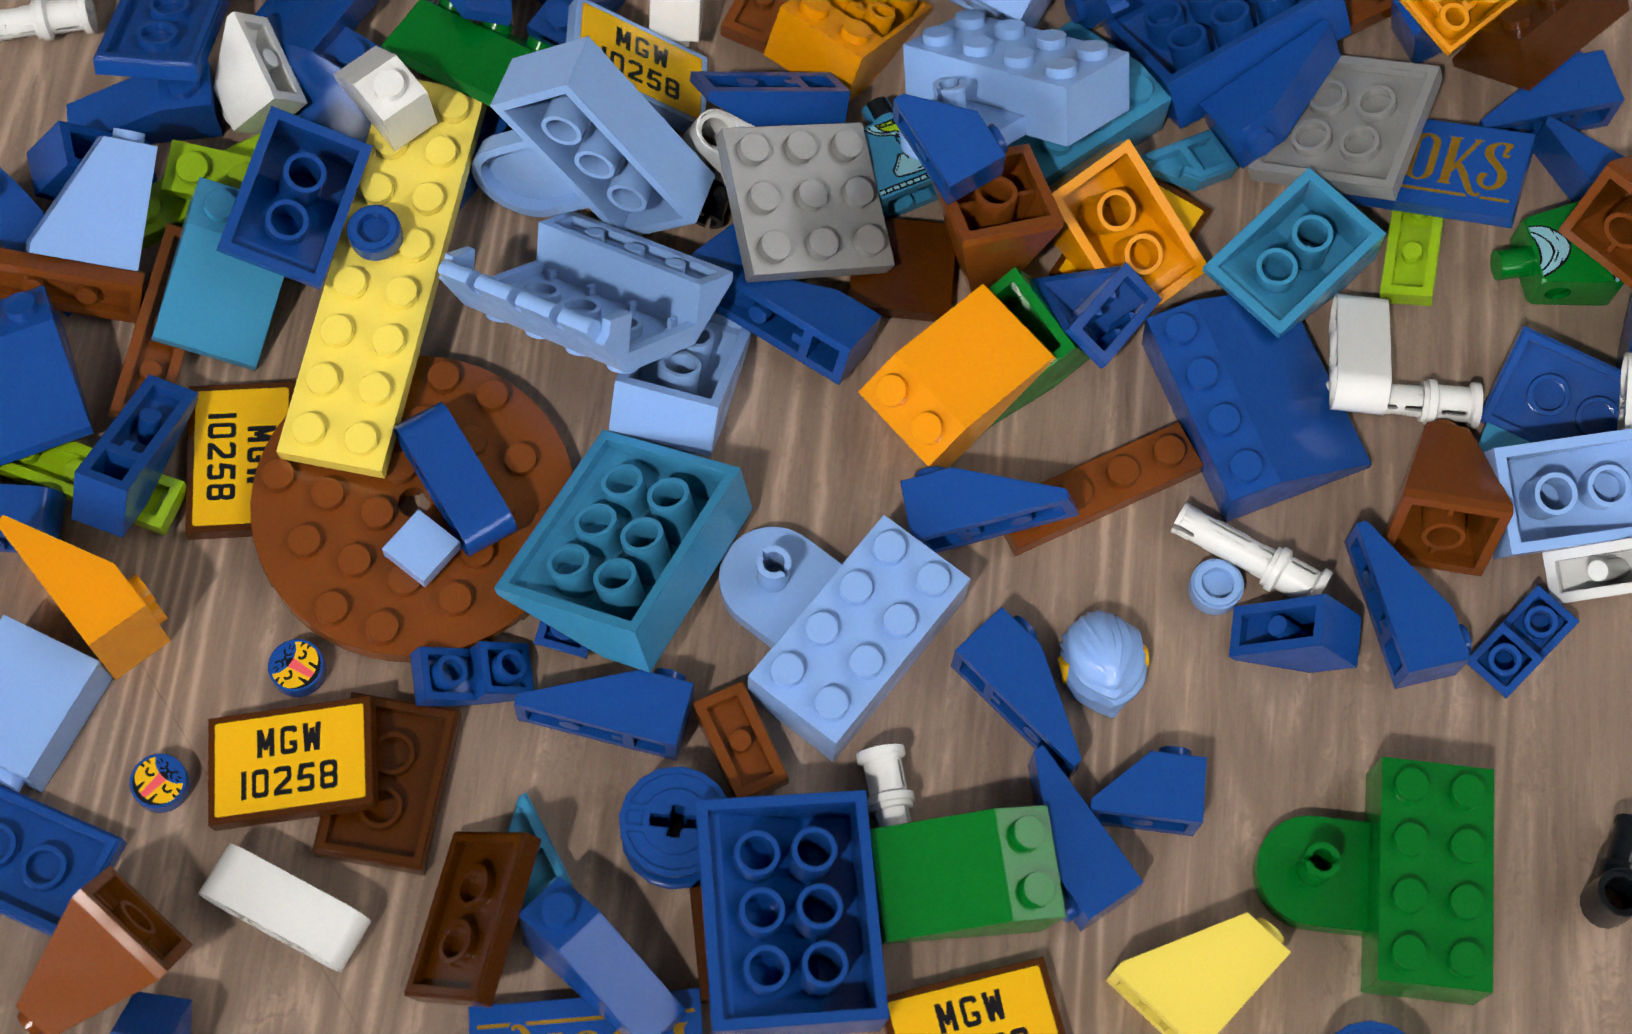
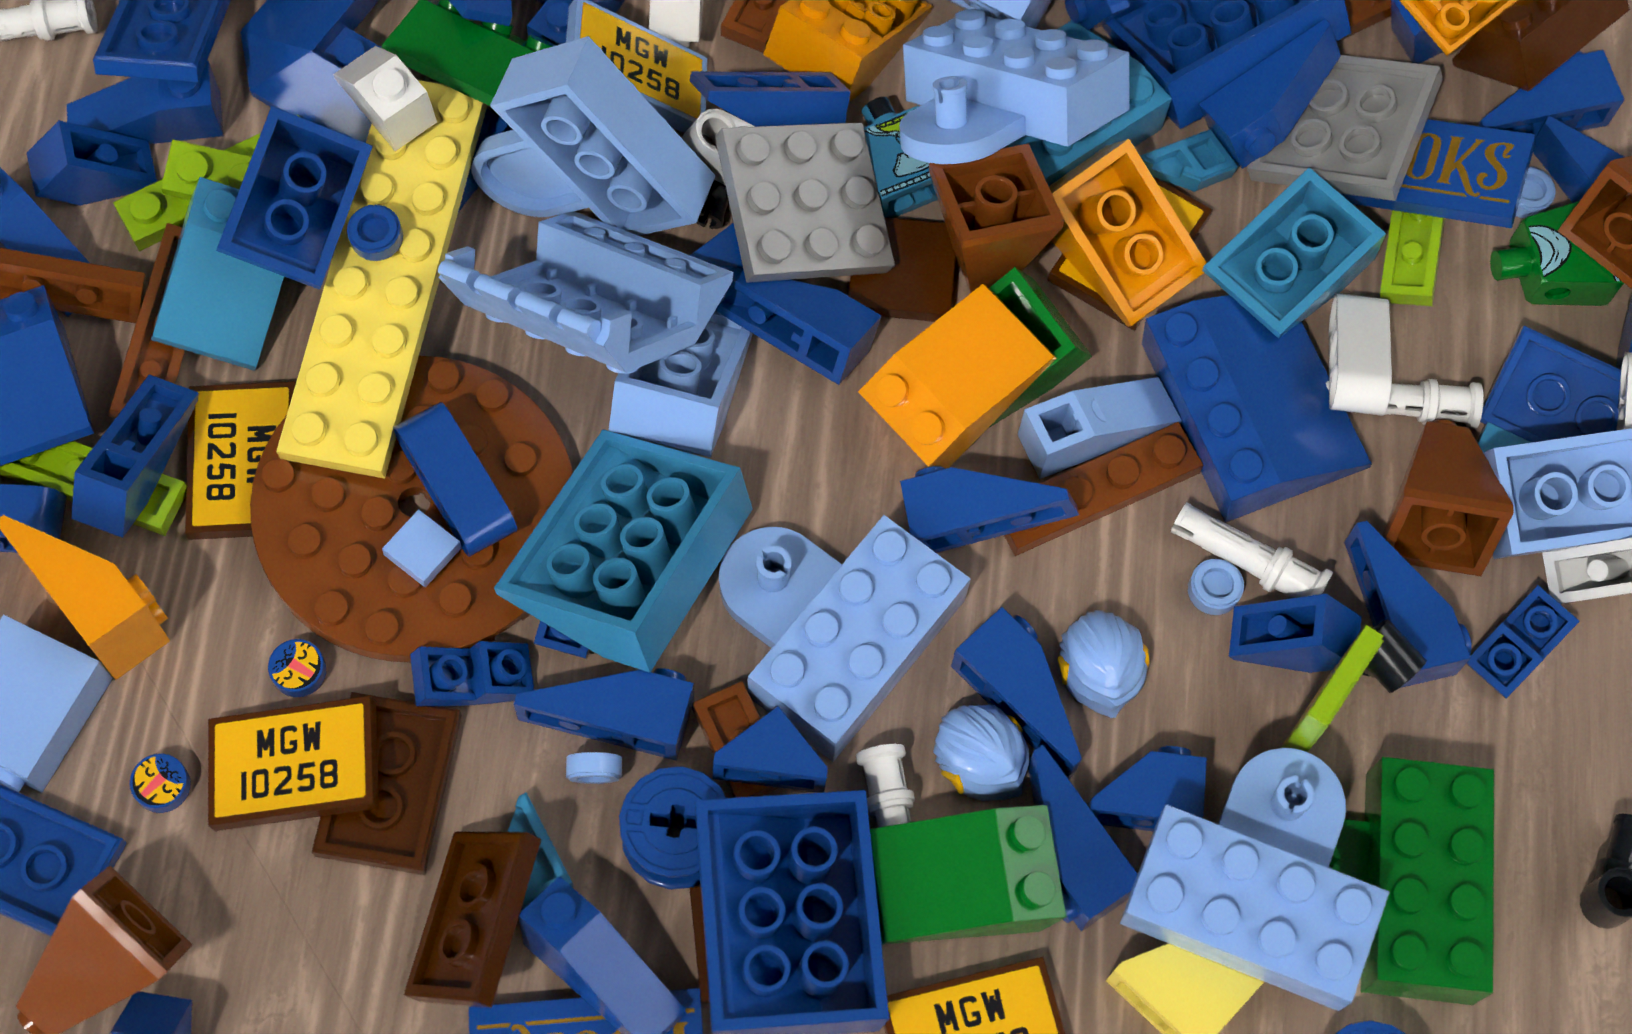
(102, 205): light blue slope -> none
(253, 74): white slope -> none
(285, 907): white beam -> none
(594, 768): none -> light blue tile
(771, 756): none -> blue slope
(951, 144): blue slope -> none
(982, 752): none -> light blue hair
(1093, 423): none -> light blue slope
(1099, 307): blue slope -> none
(1261, 883): none -> light blue brick
(1334, 691): none -> lime tile
(1395, 659): none -> black pin
(1536, 194): none -> light blue tile

